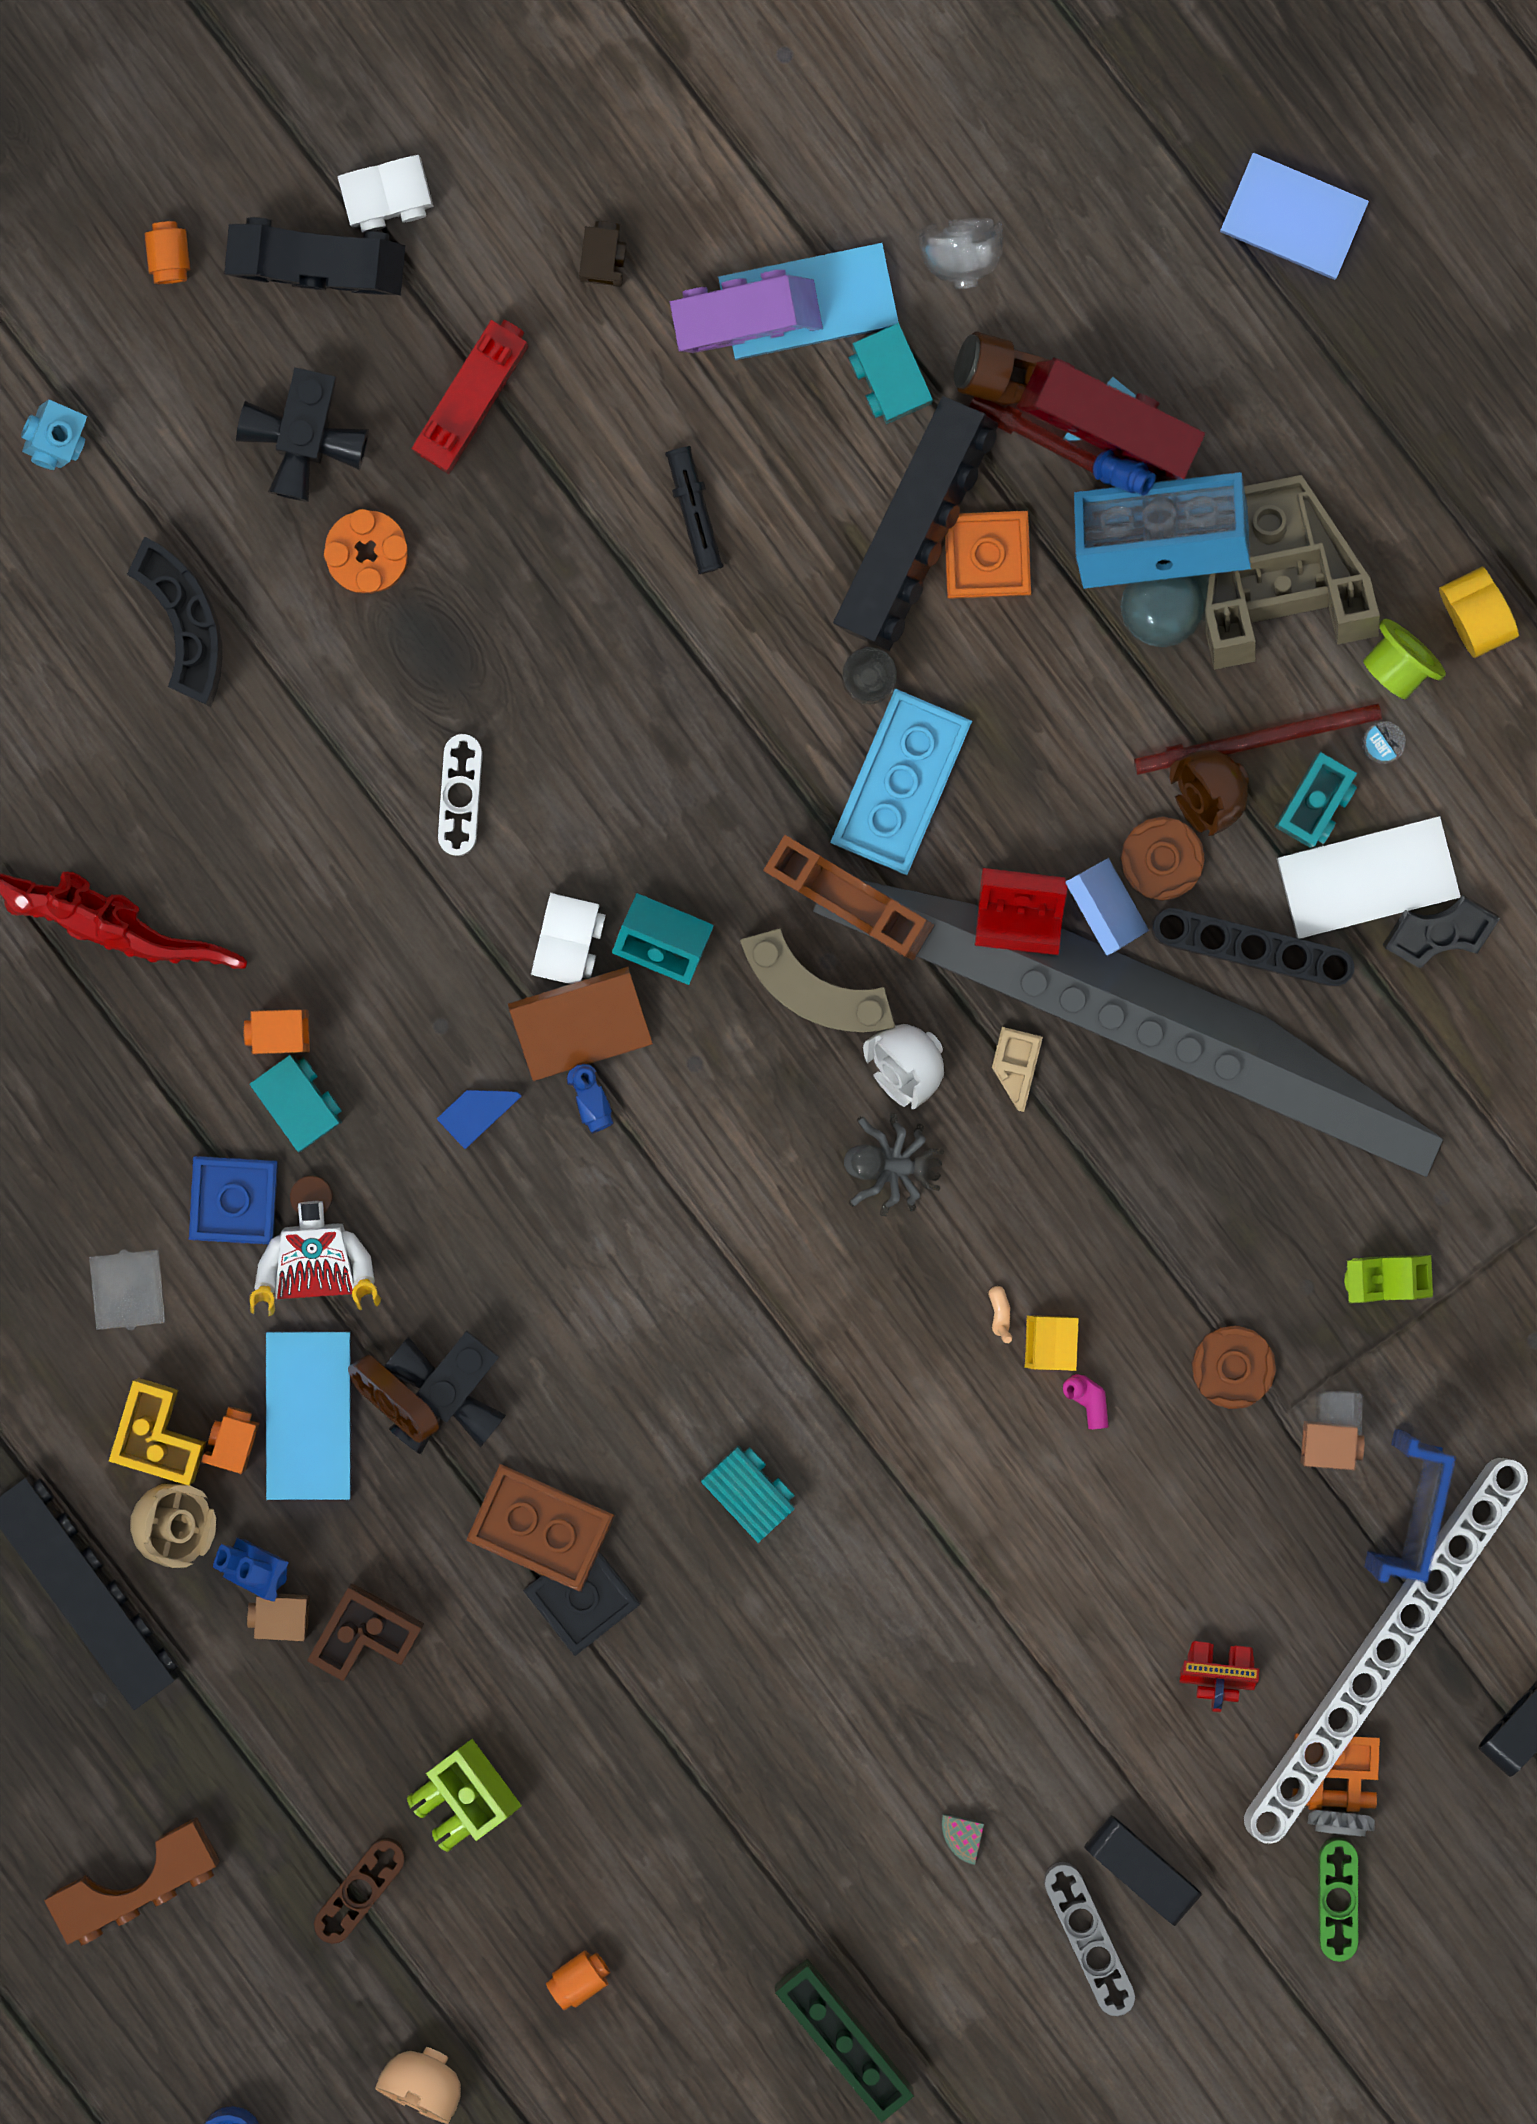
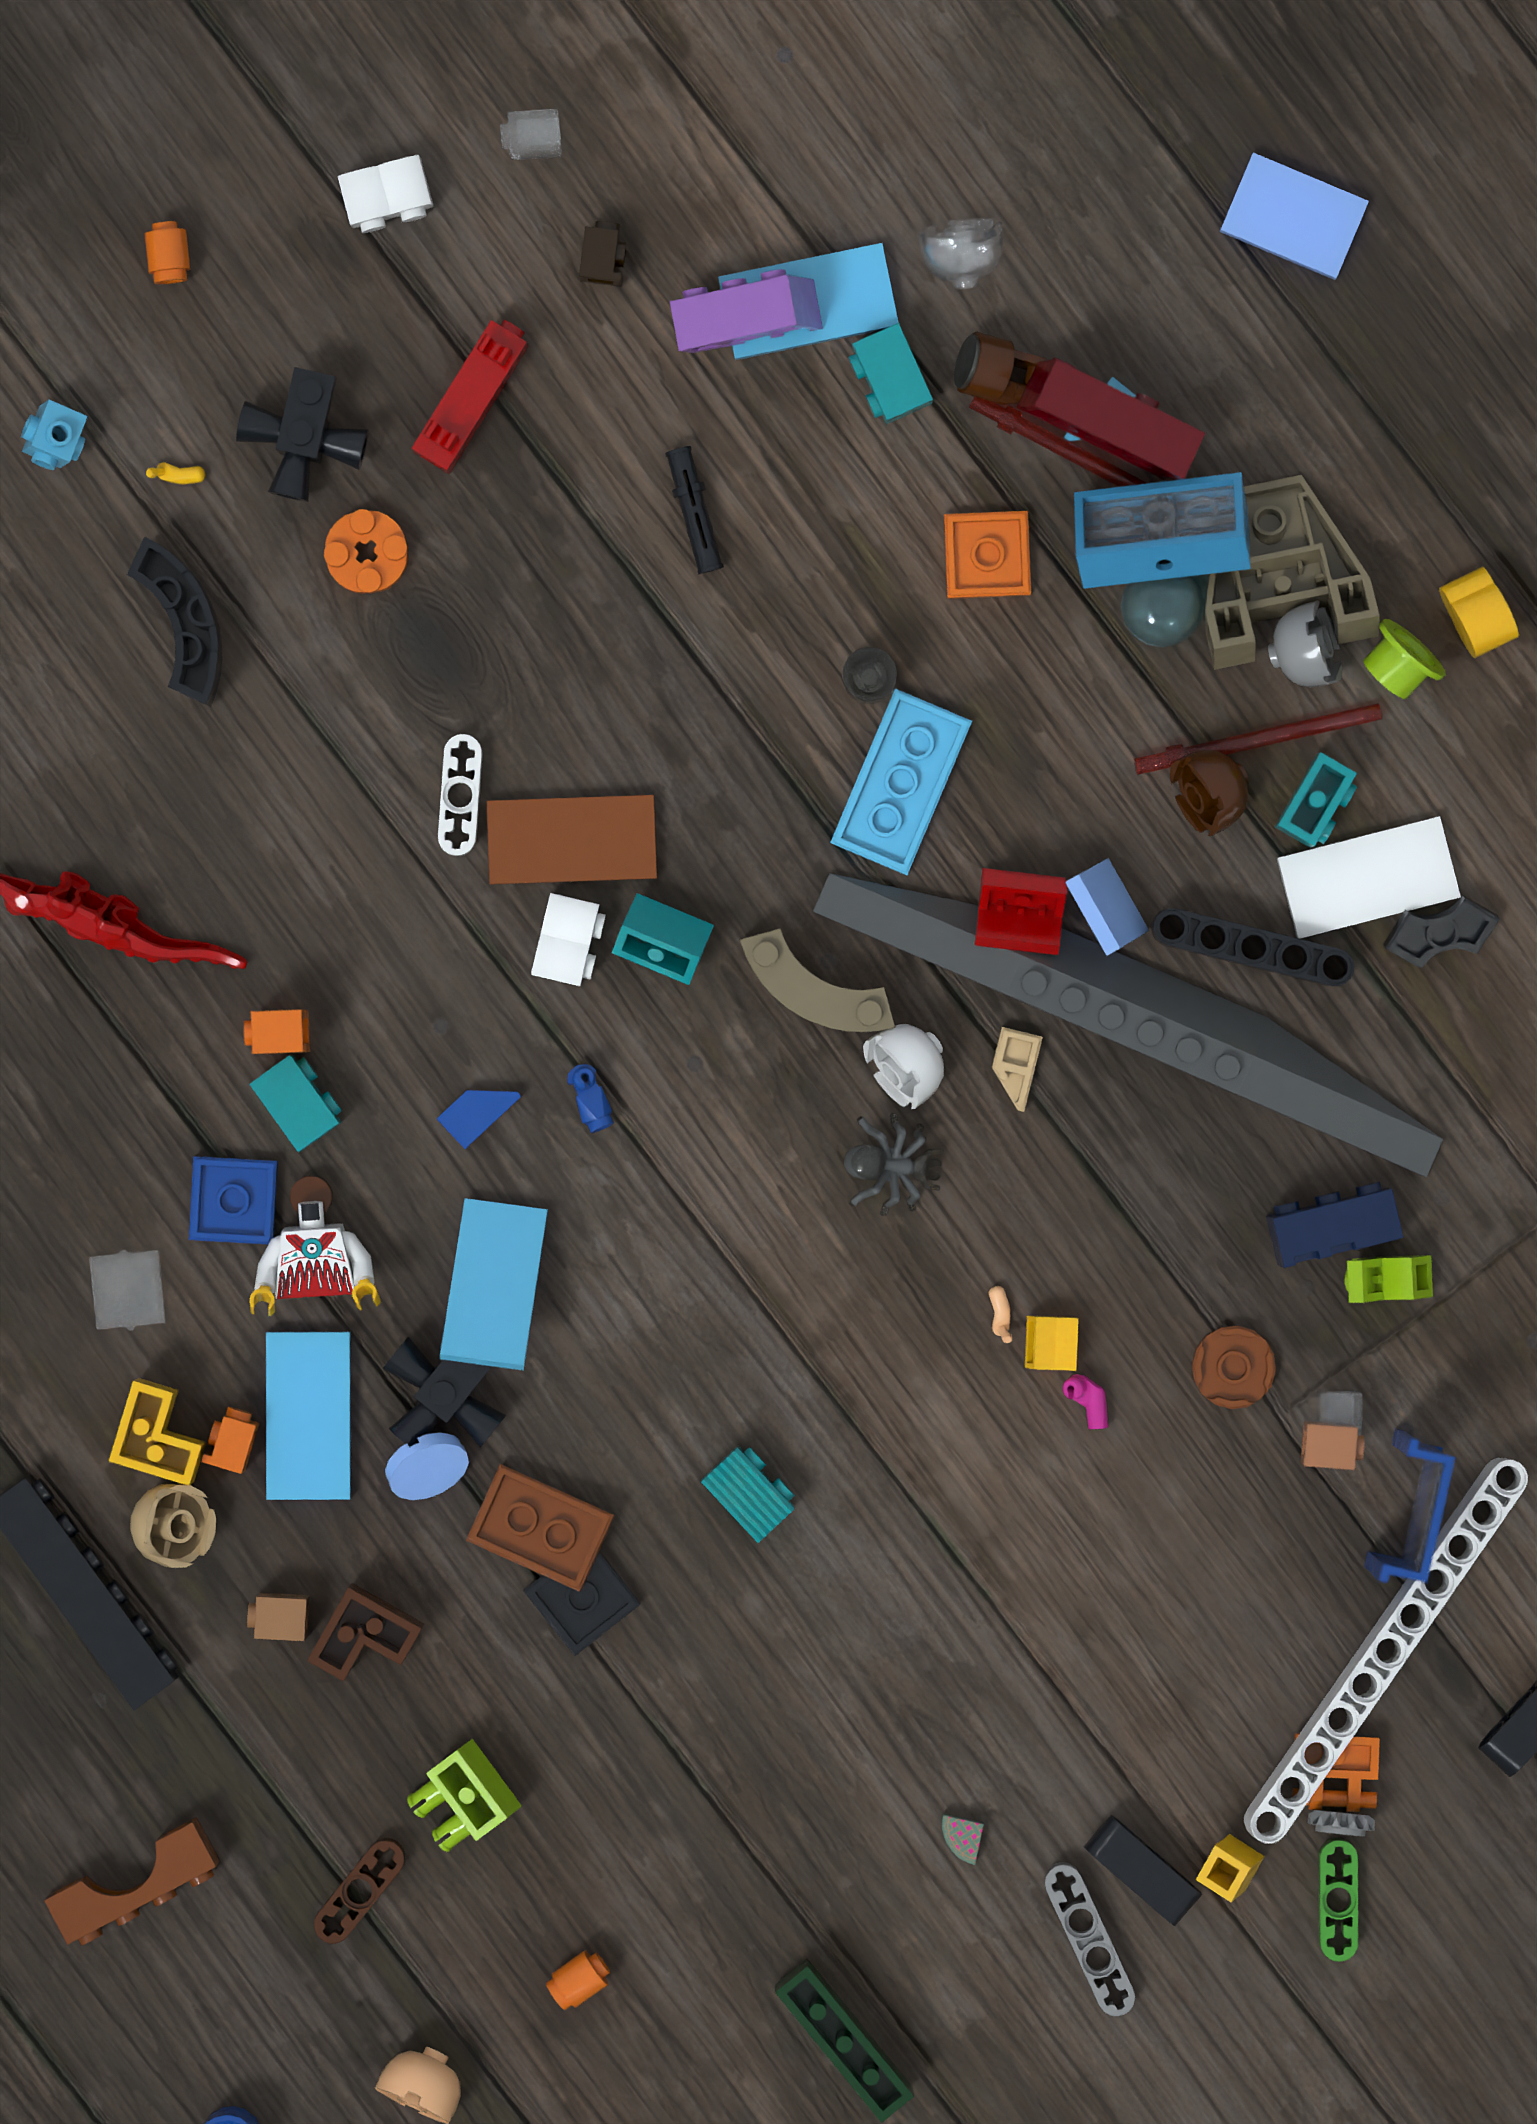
(177, 475): none -> yellow piece
(252, 1568): blue hips -> none
(314, 260): black brick -> none
(393, 1398): reddish brown beam -> none
(427, 1466): none -> light blue tile
(493, 1284): none -> medium azure tile
(532, 134): none -> clear brick
(571, 839): none -> dark orange tile
(580, 1023): dark orange tile -> none
(848, 897): dark orange arch -> none
(916, 523): black brick -> none
(1124, 474): blue arm -> none
(1162, 858): dark orange tile -> none
(1230, 1868): none -> yellow brick
(1237, 1674): red hips -> none
(1306, 646): none -> light grey cylinder
(1334, 1224): none -> dark blue wedge
(1383, 742): tile -> none

